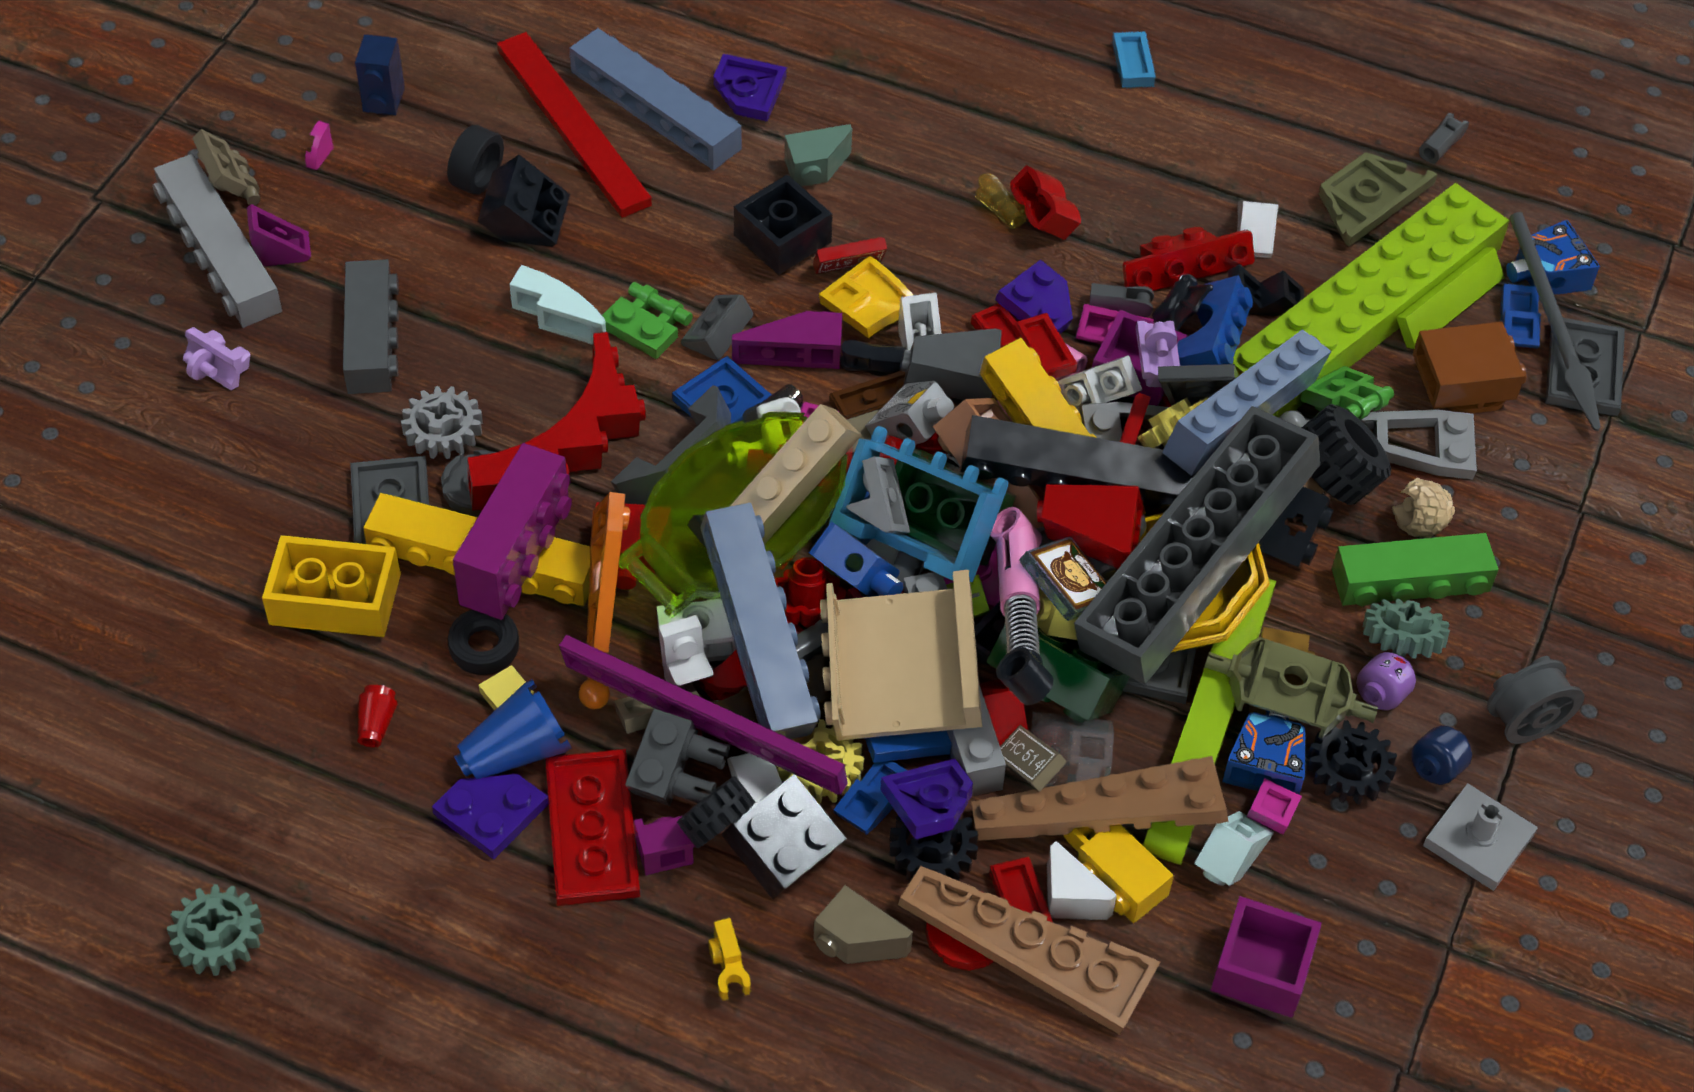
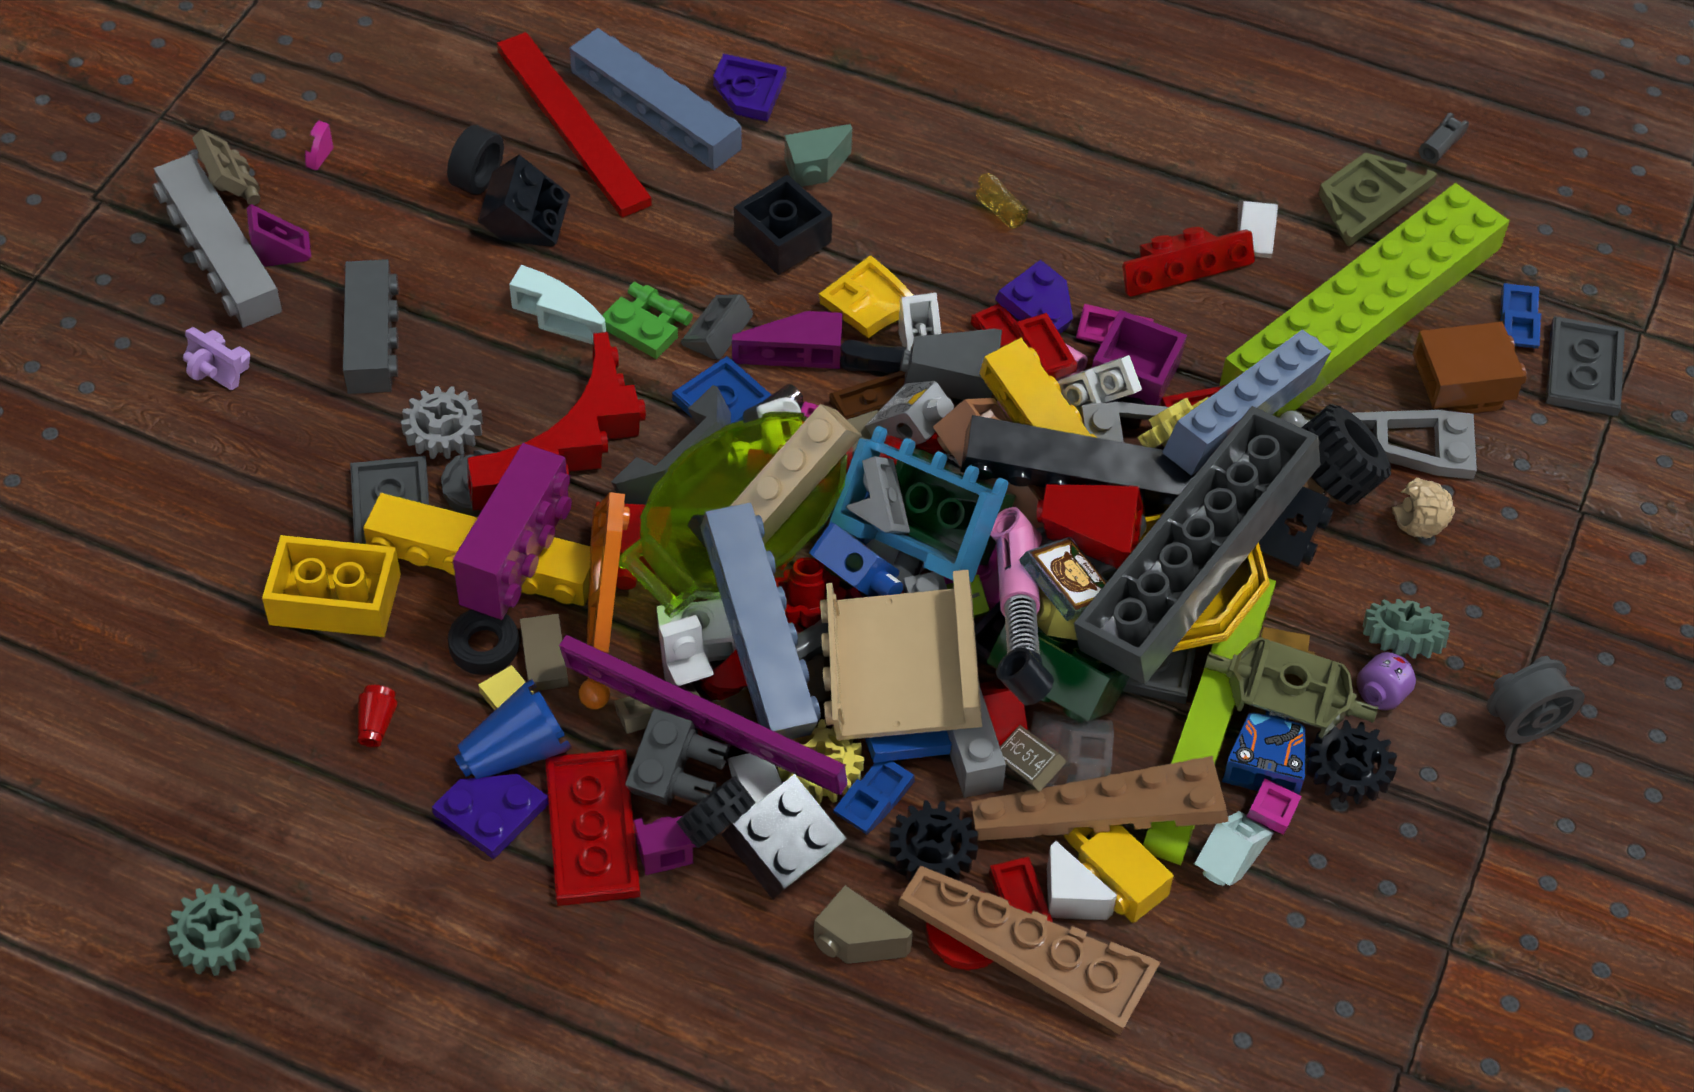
(380, 74): dark blue brick -> none
(542, 652): none -> dark tan tile
(725, 950): yellow plate -> none
(848, 254): red tile -> none
(929, 796): dark purple plate -> none
(1045, 202): red brick -> none
(1129, 299): dark grey bar -> none
(1133, 59): dark azure tile -> none
(1135, 419): red tile -> none
(1156, 348): lavender hips -> none
(1182, 301): black arm -> none
(1194, 381): dark grey tile -> none
(1223, 319): blue arch -> none
(1266, 957): magenta piece -> none
(1271, 296): black slope -> none
(1348, 390): bright green plate -> none
(1414, 569): bright green brick -> none
(1441, 755): dark blue head -> none
(1451, 295): lime tile -> none
(1480, 836): light grey tile -> none
(1564, 258): blue torso -> none
(1576, 376): dark grey piece -> none

